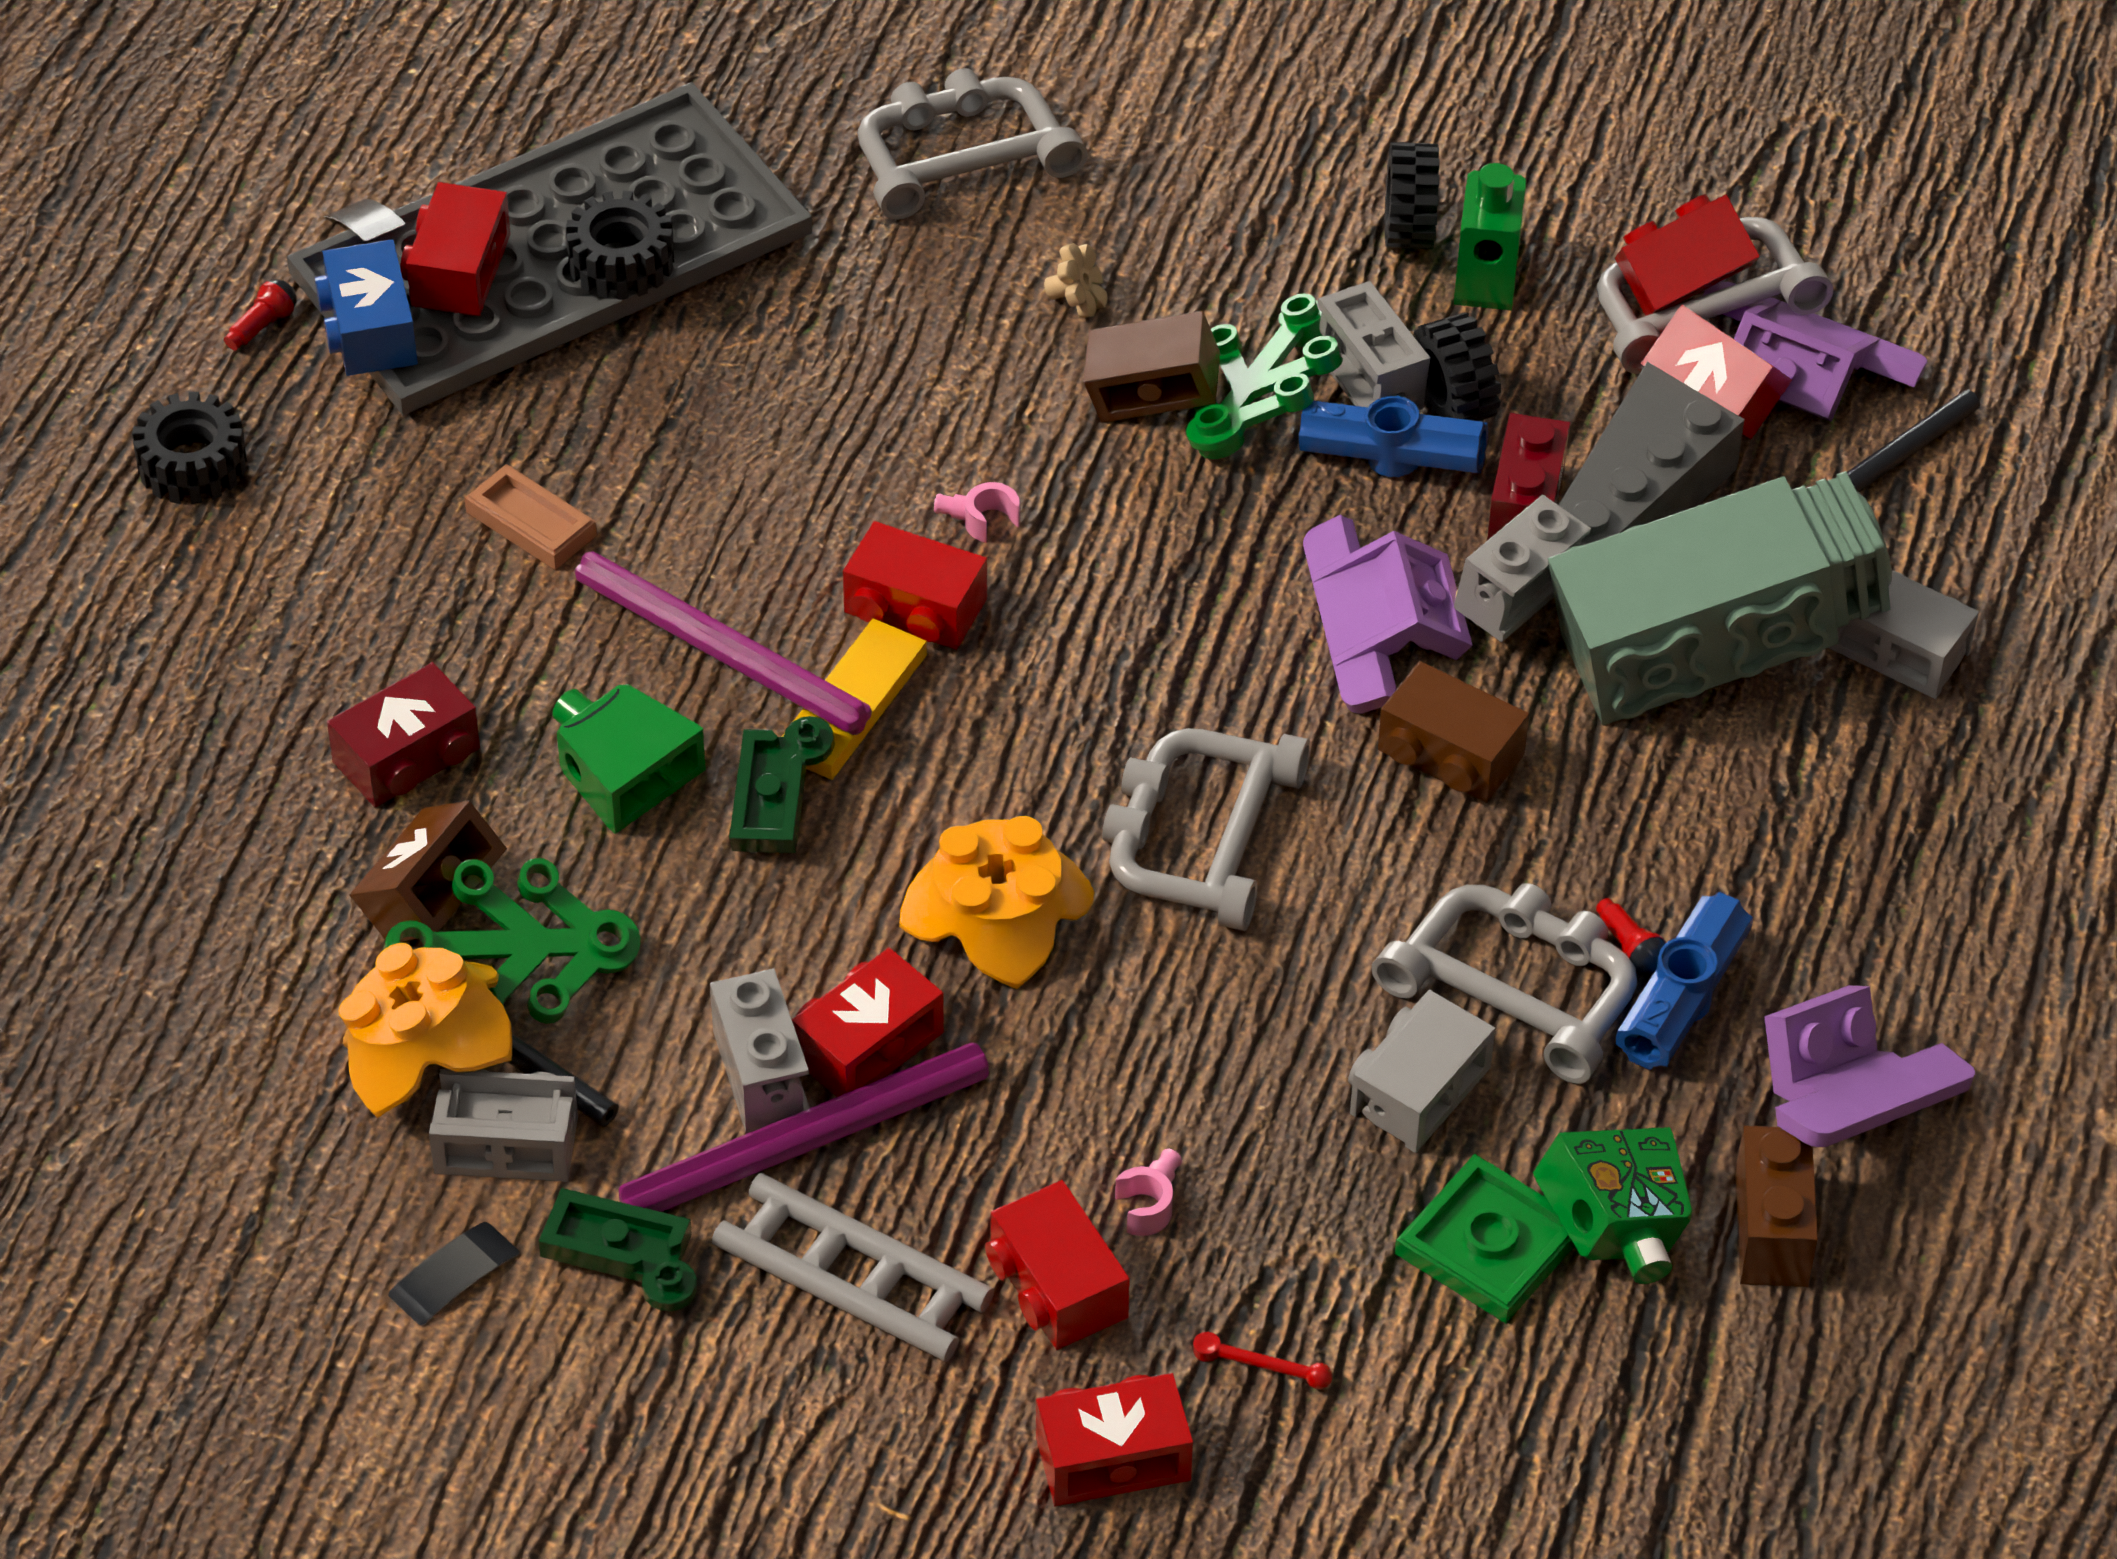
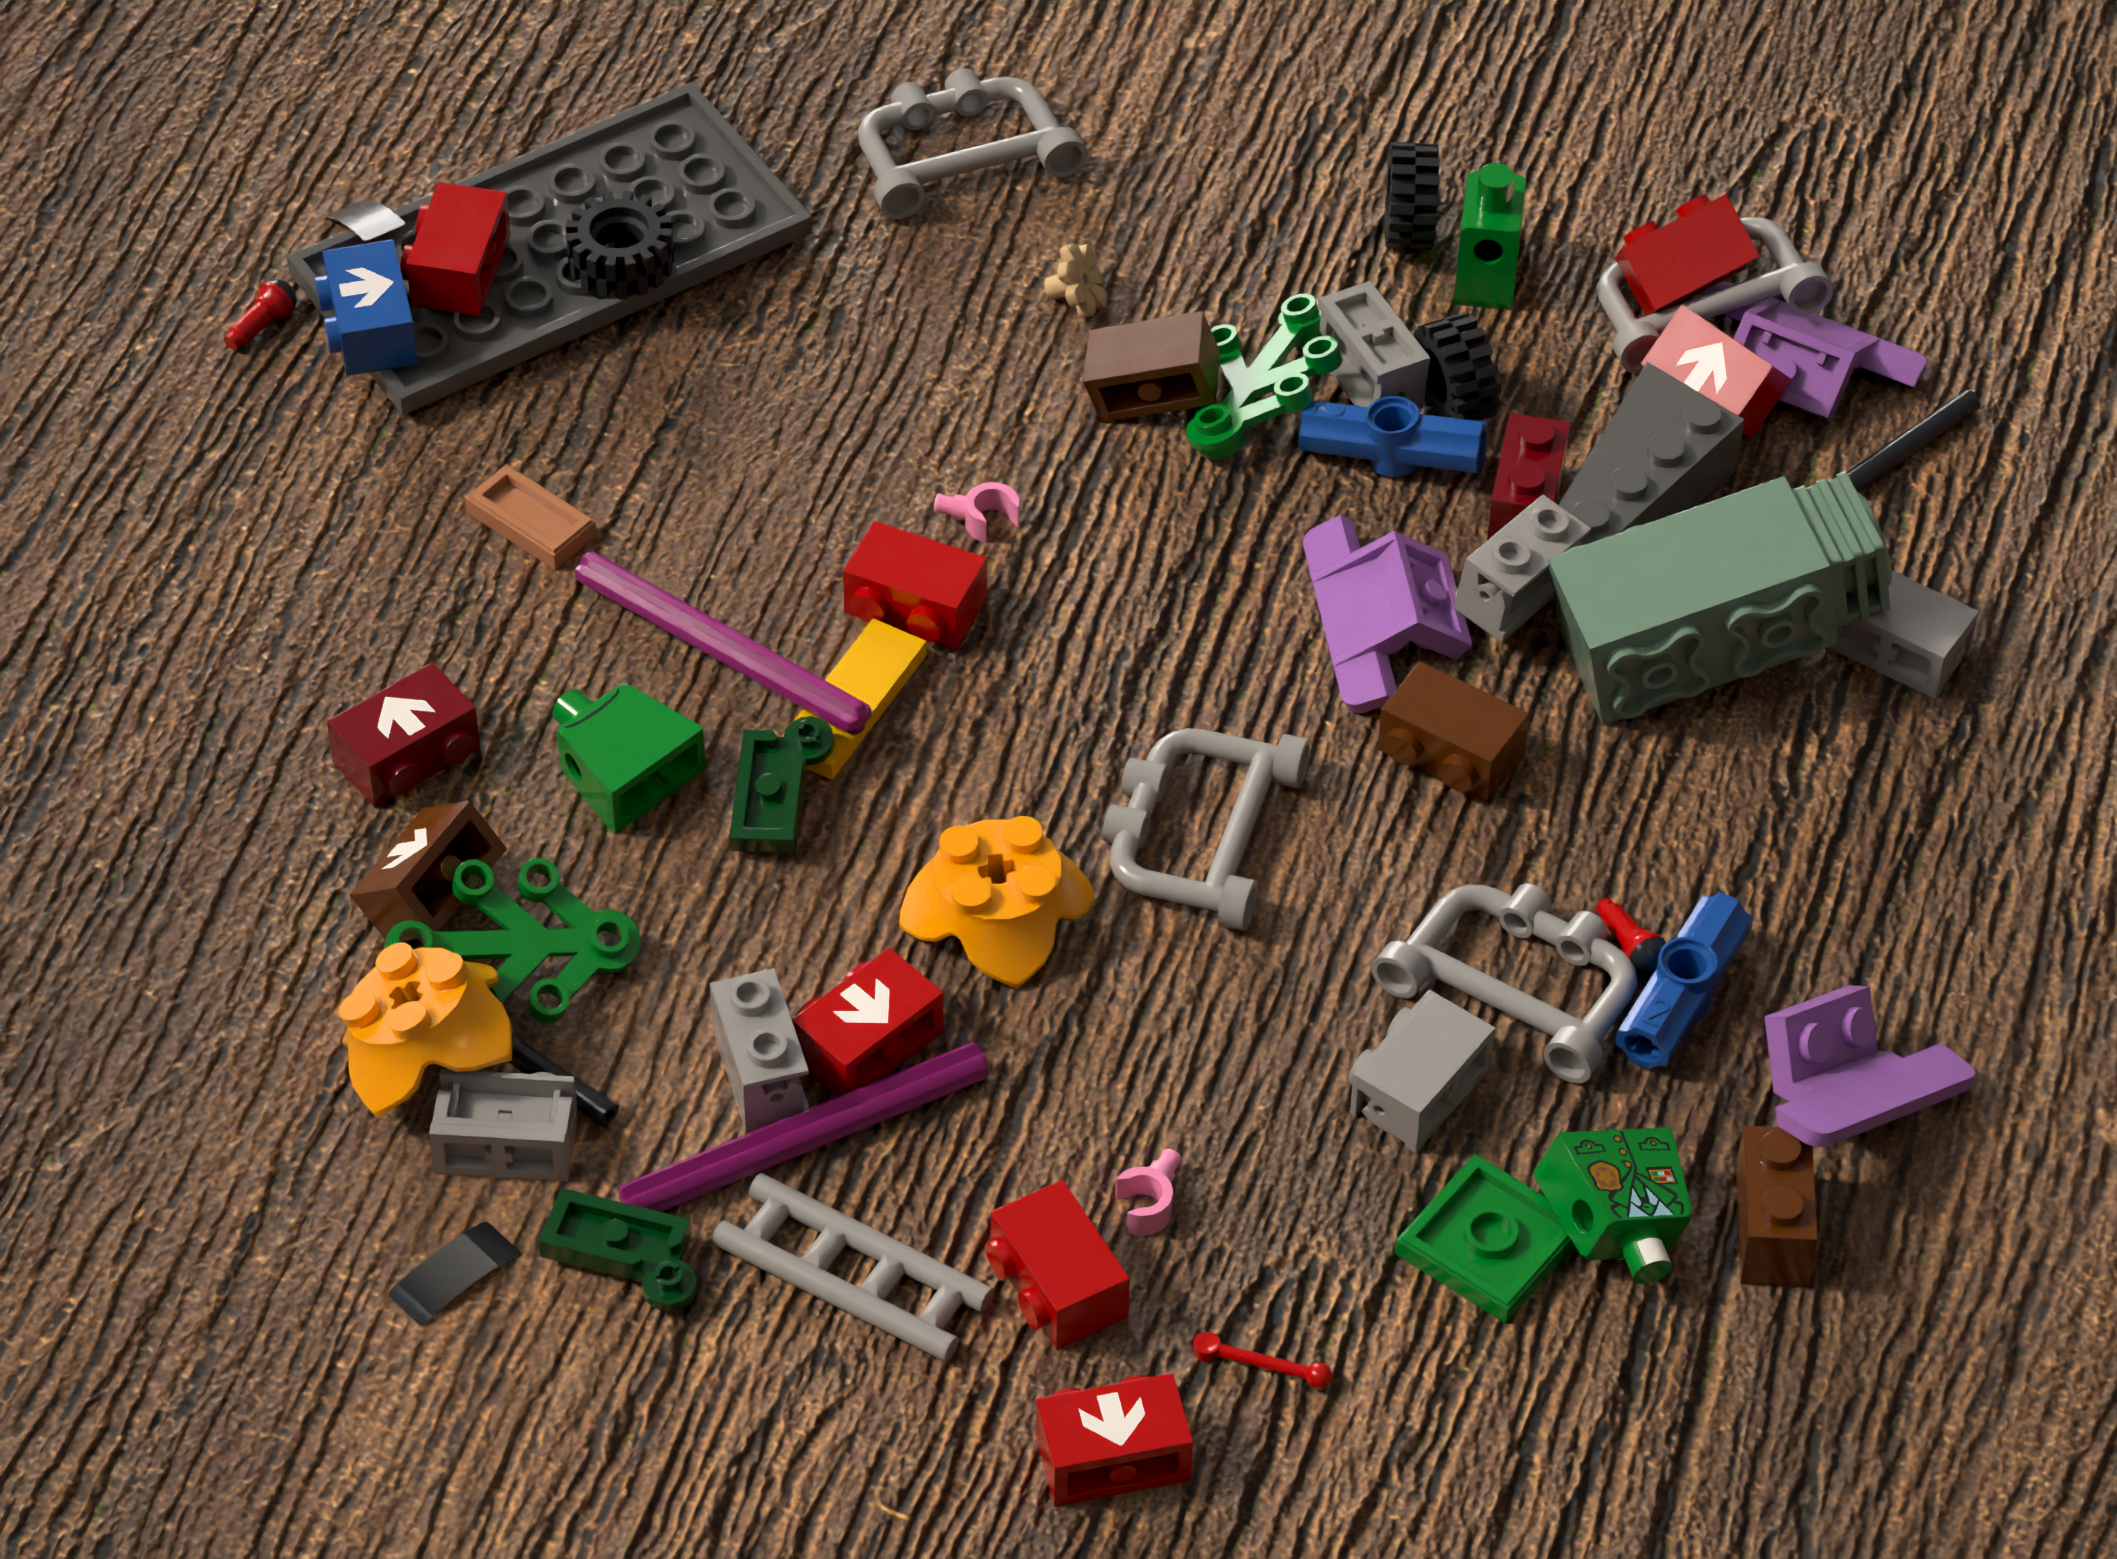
(189, 423): black tyre -> none

